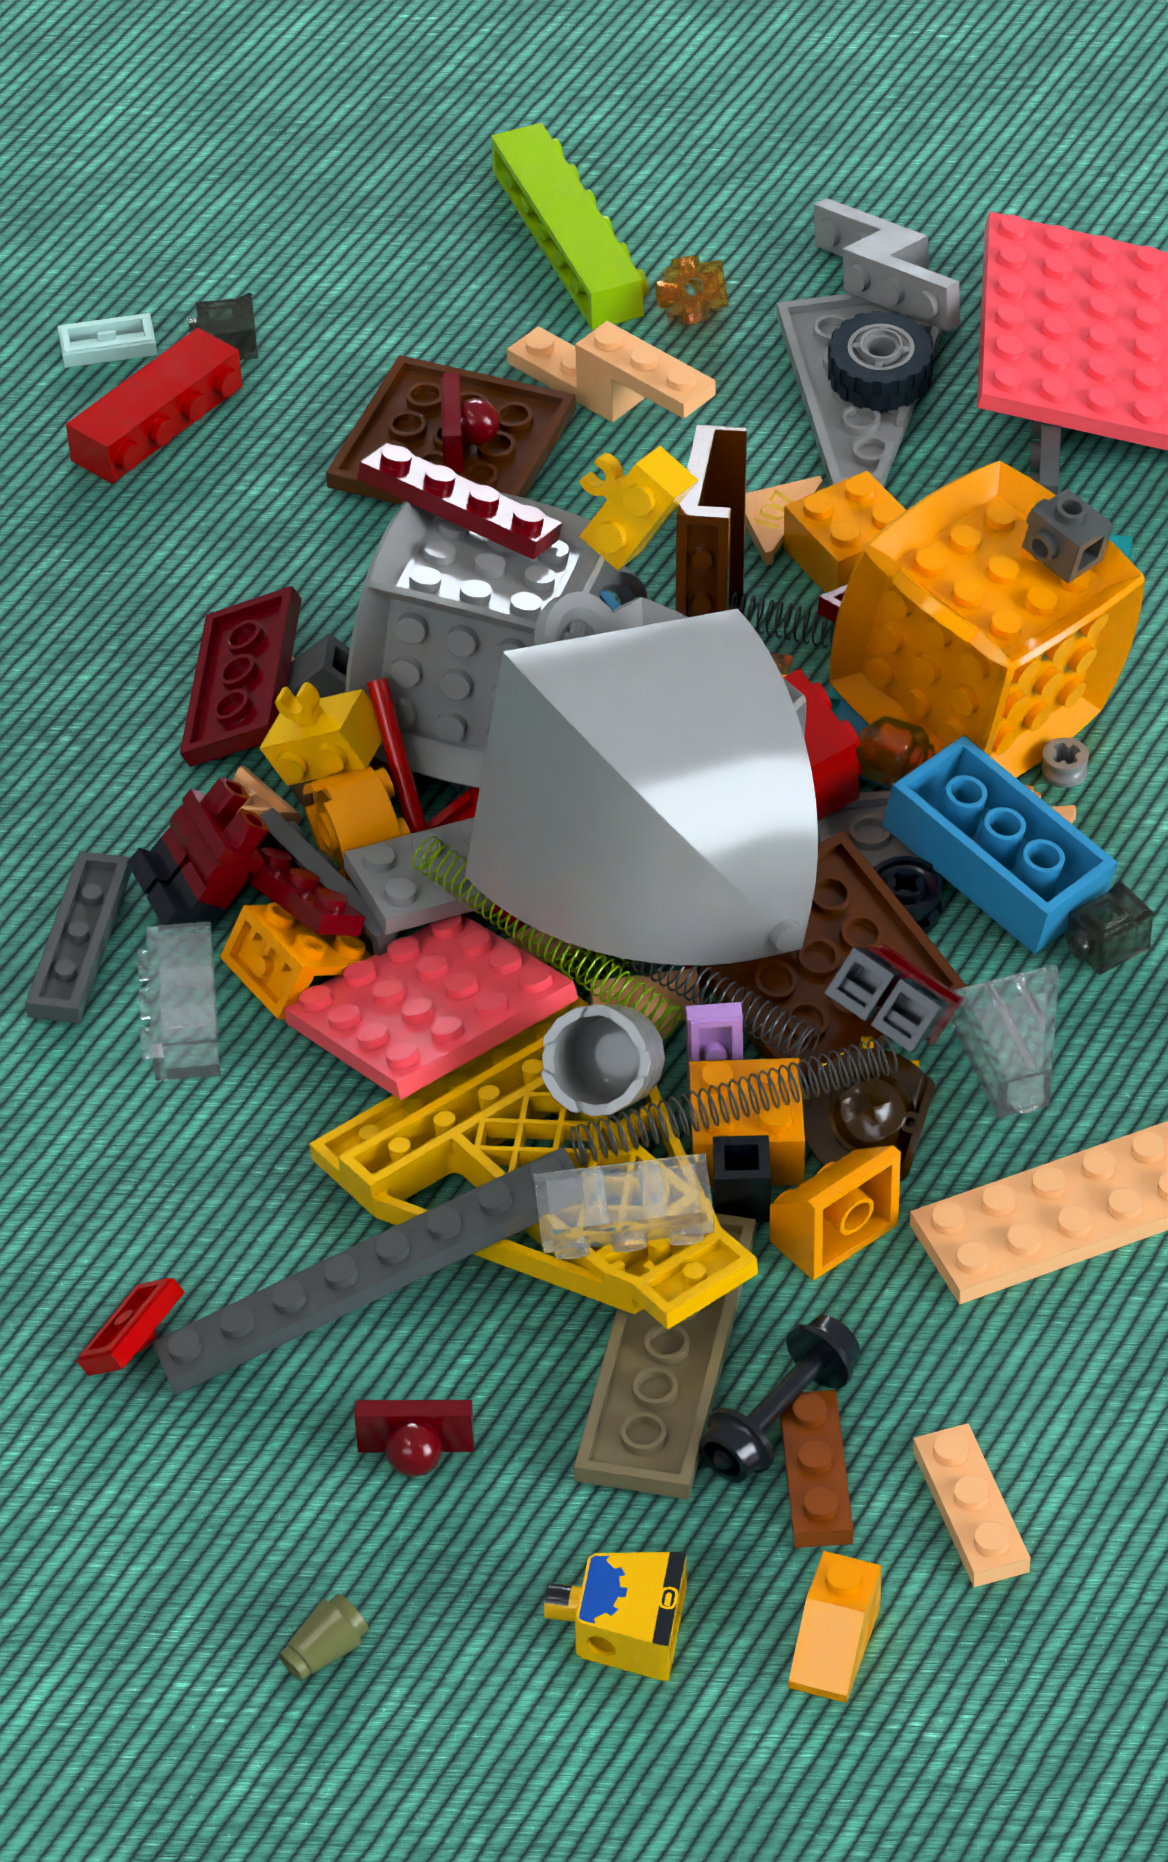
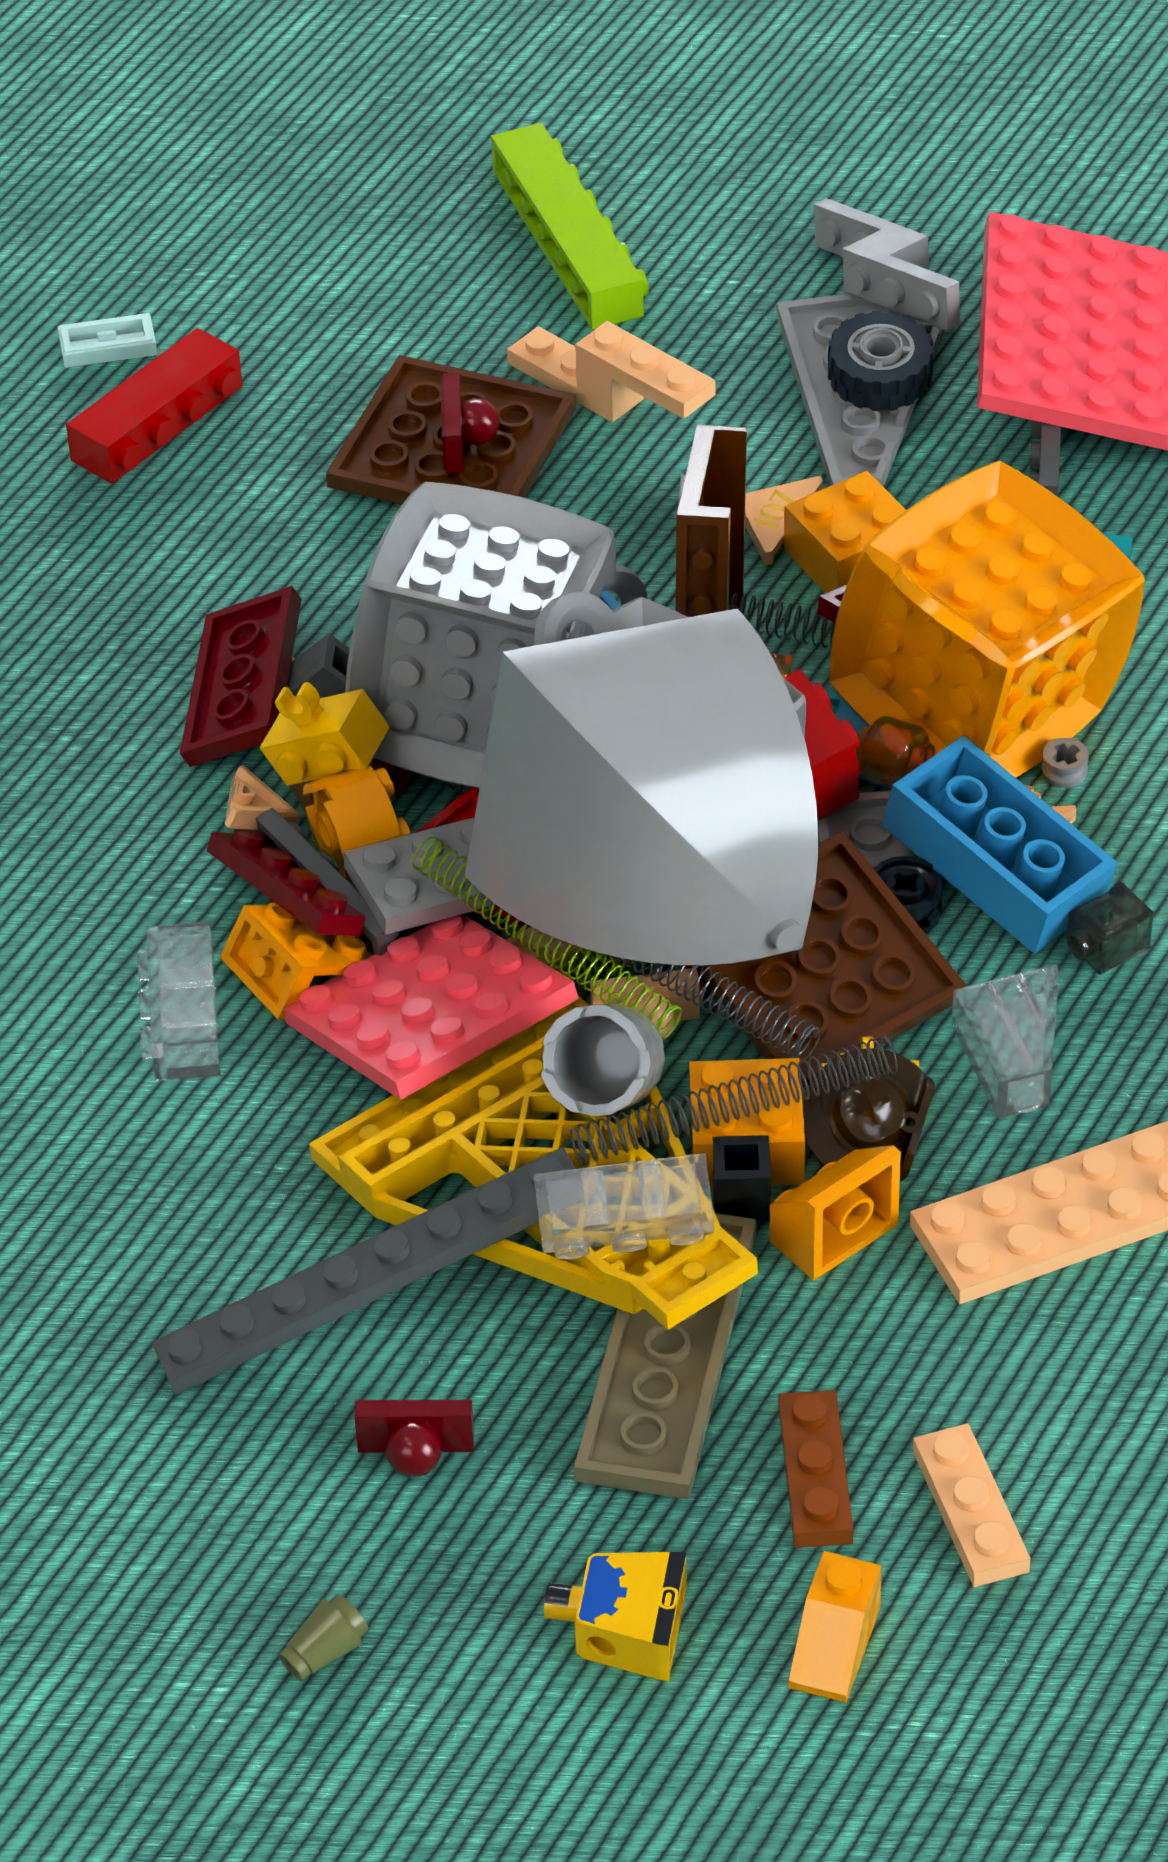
(78, 937): dark grey plate -> none
(130, 1326): red plate -> none
(201, 856): dark red hips -> none
(229, 321): clear smoke window -> none
(396, 754): red bar -> none
(460, 500): dark red plate -> none
(634, 504): yellow brick -> none
(708, 287): clear orange brick -> none
(714, 1033): lavender plate -> none
(737, 1443): black piece -> none
(909, 999): black hips -> none
(1066, 535): dark grey brick -> none

